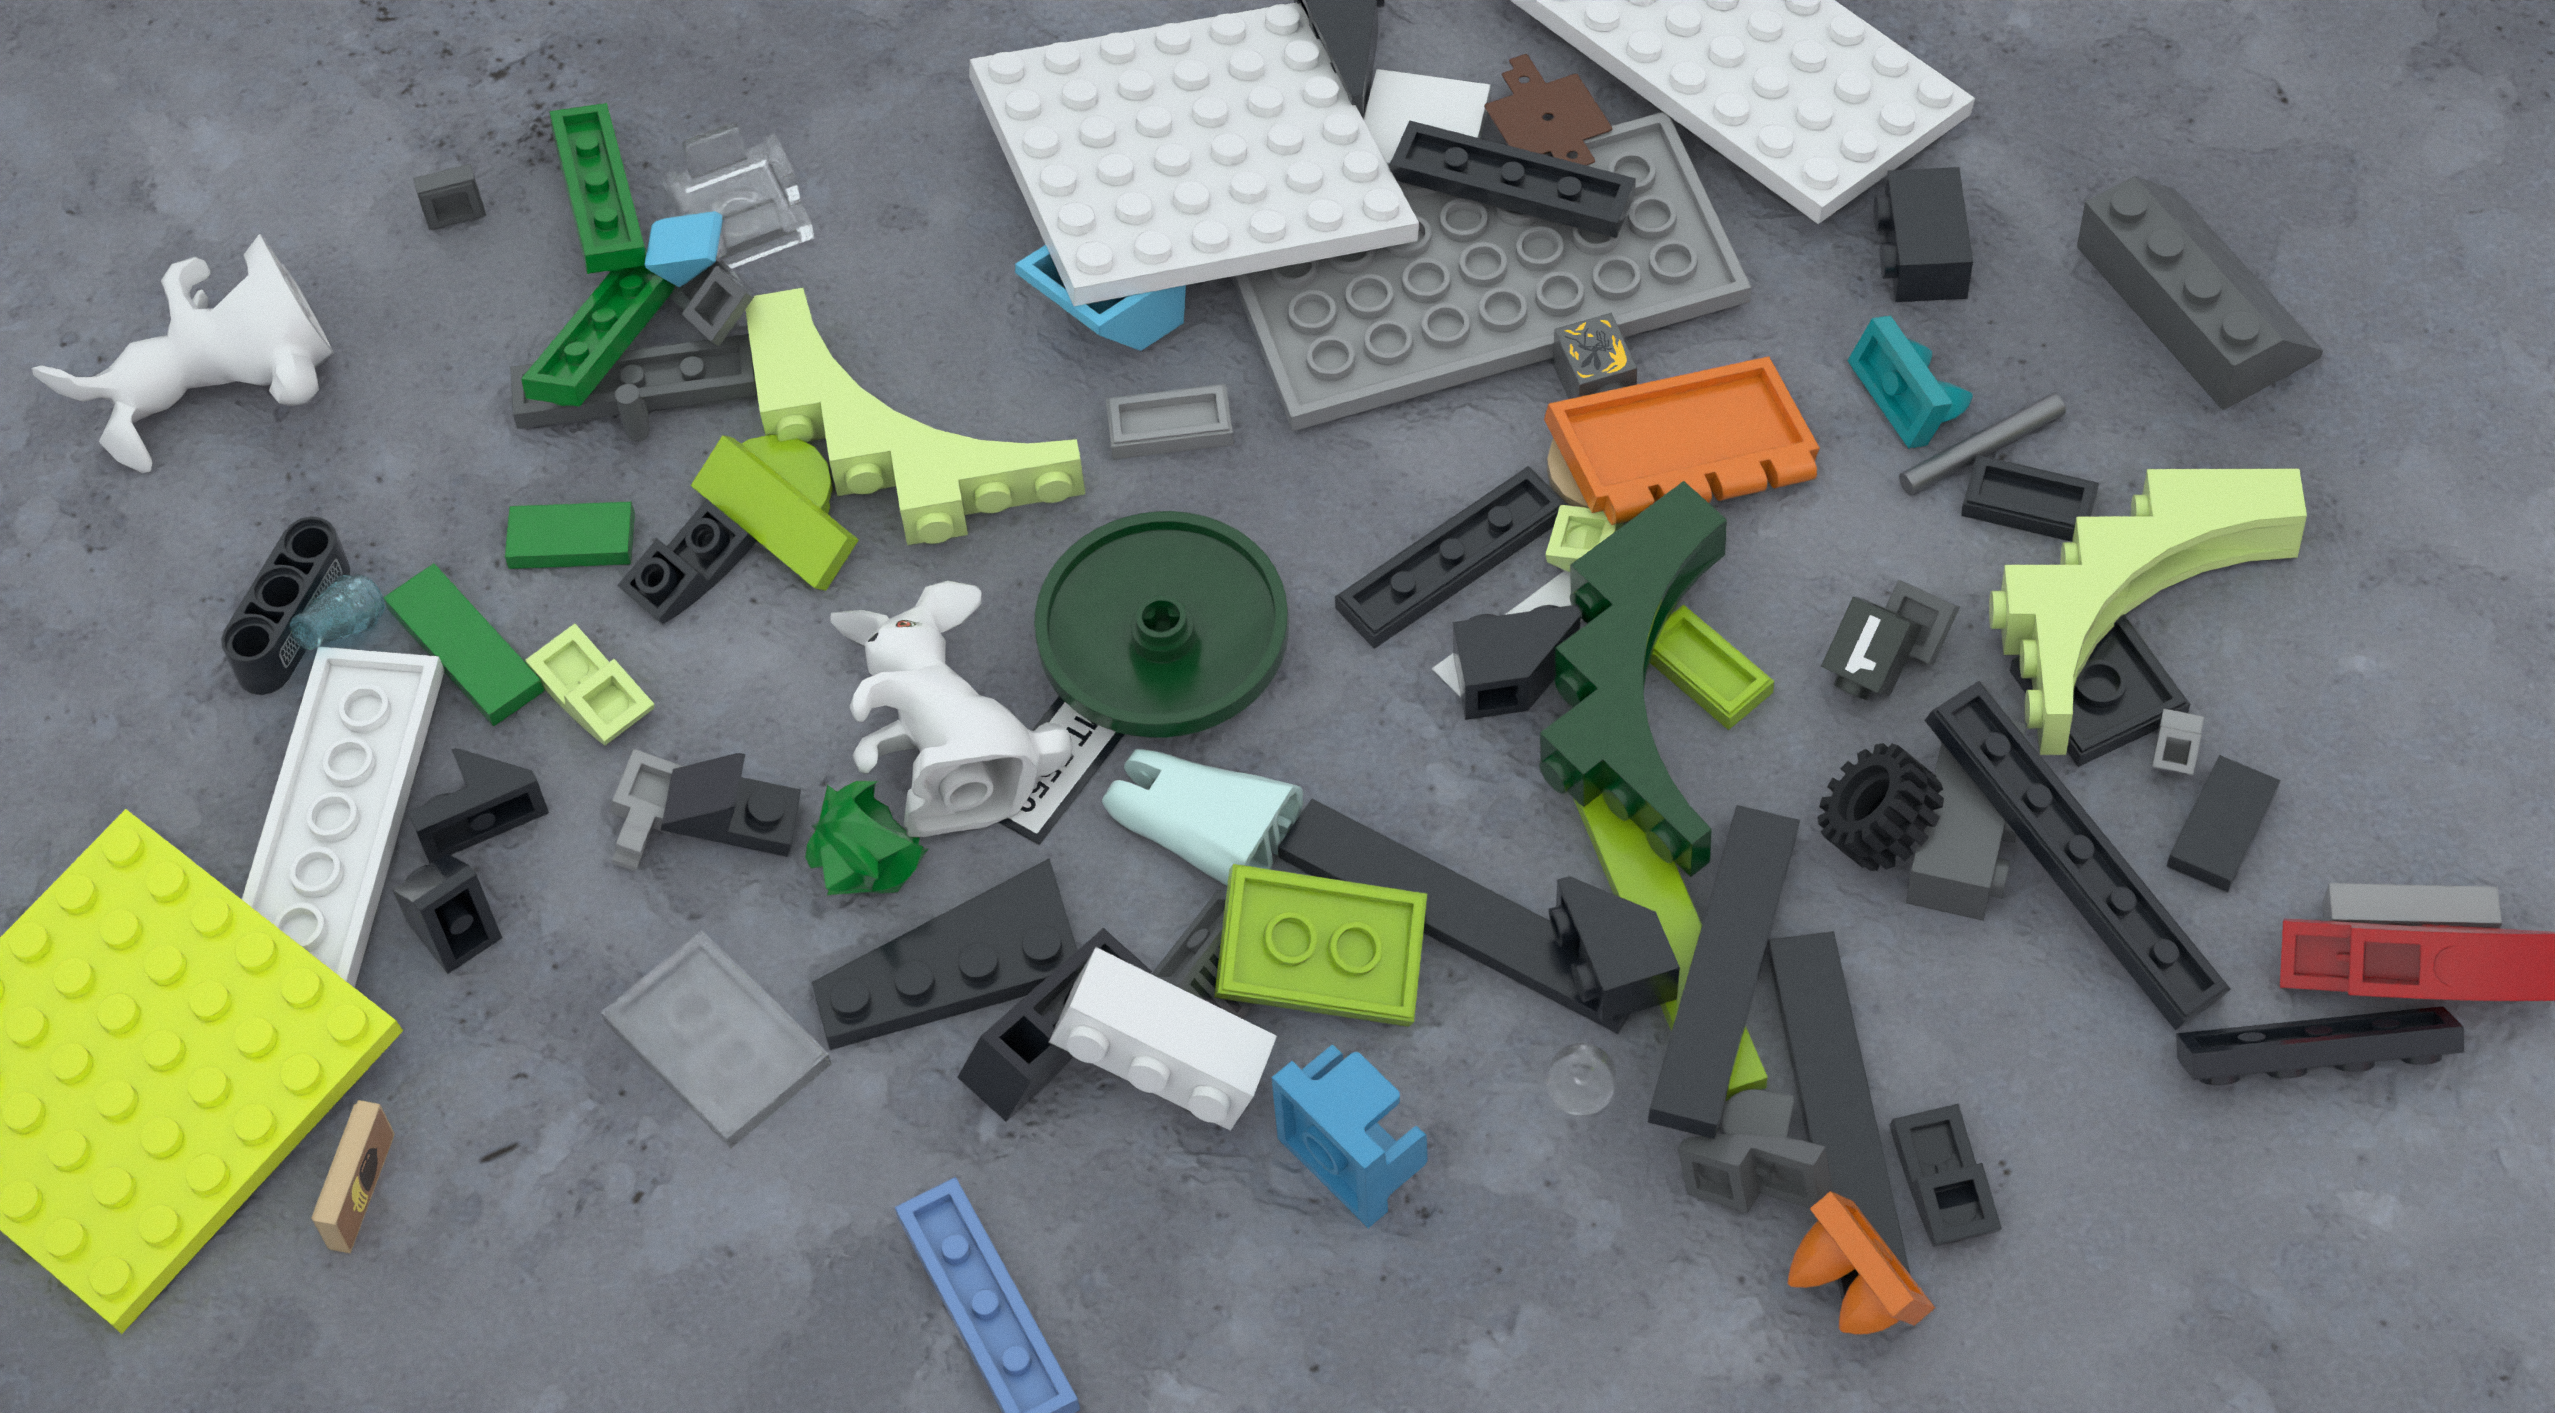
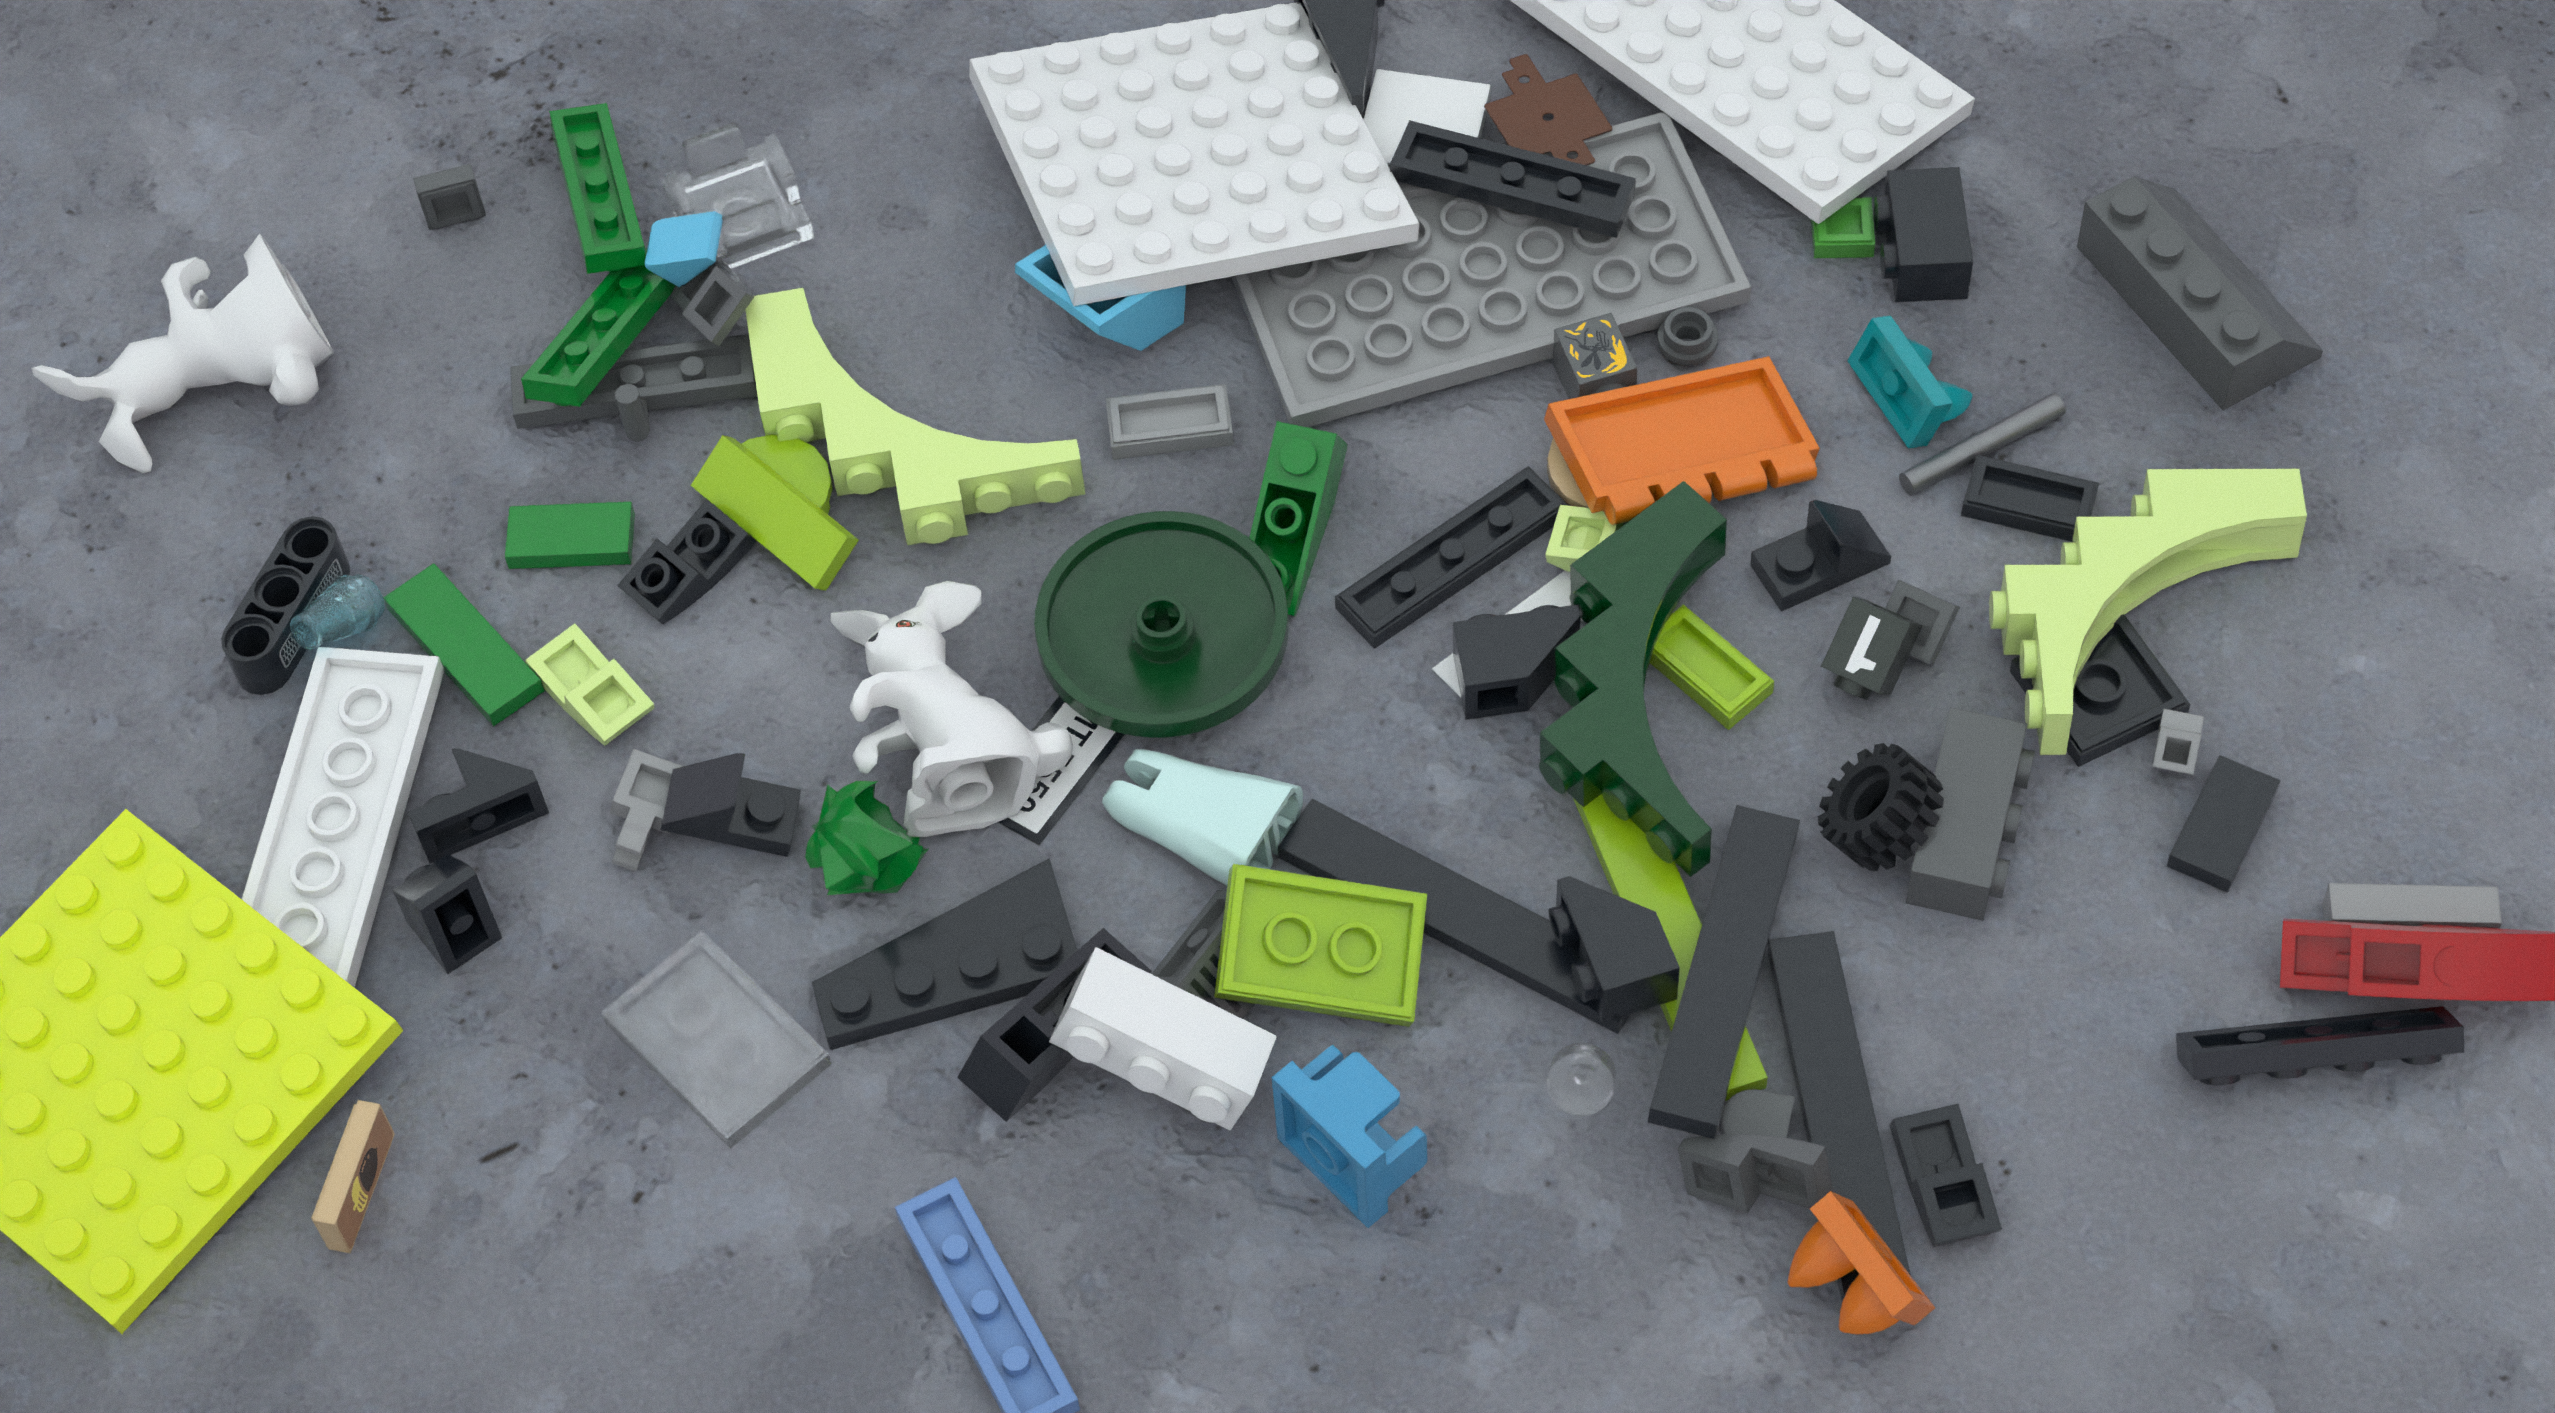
(1297, 502): none -> green slope
(1690, 324): none -> dark grey plate
(1824, 555): none -> black slope
(1846, 232): none -> bright green tile
(2077, 855): black tile -> none

